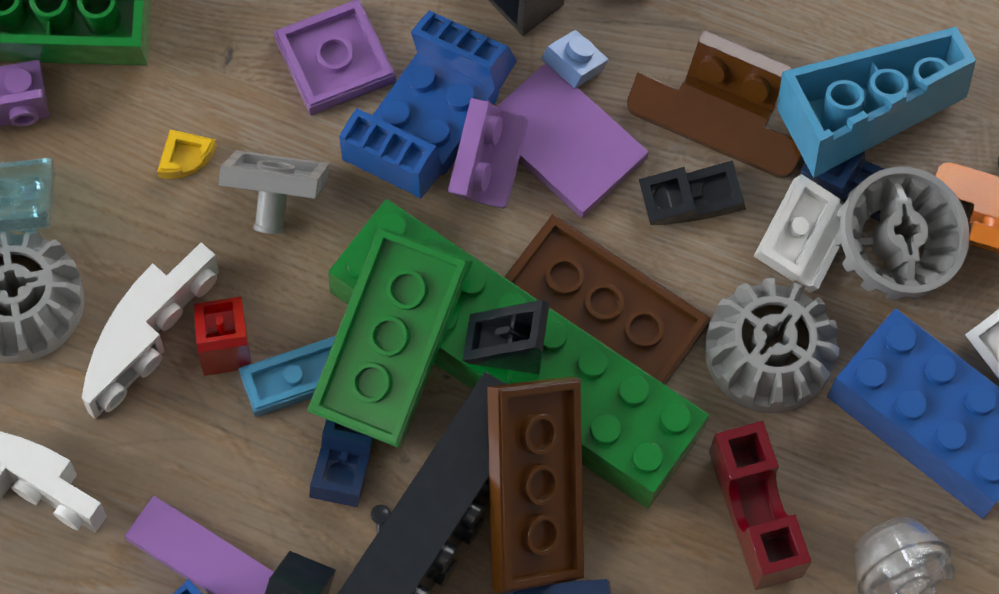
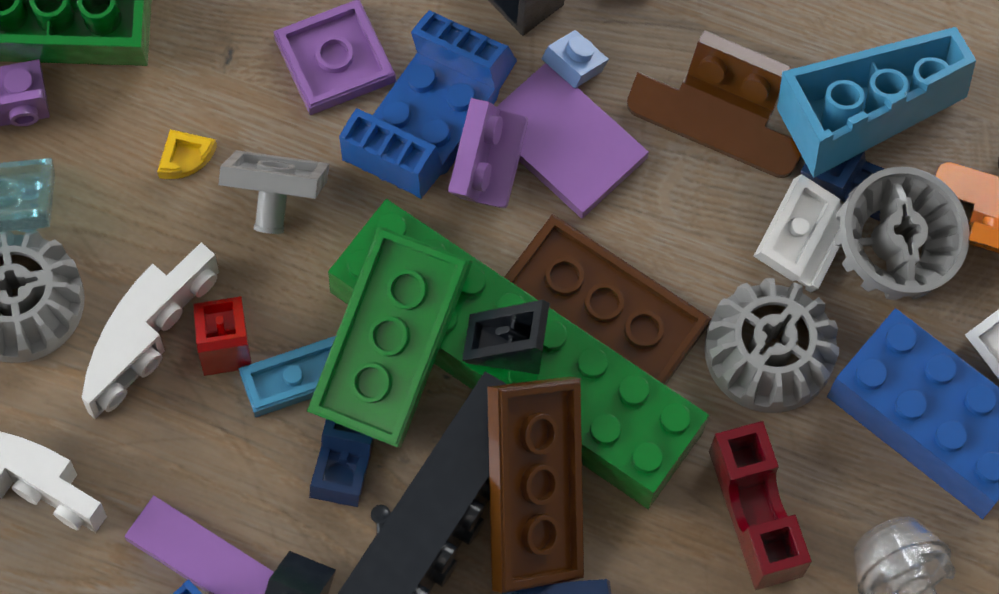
(692, 196): black slope -> none

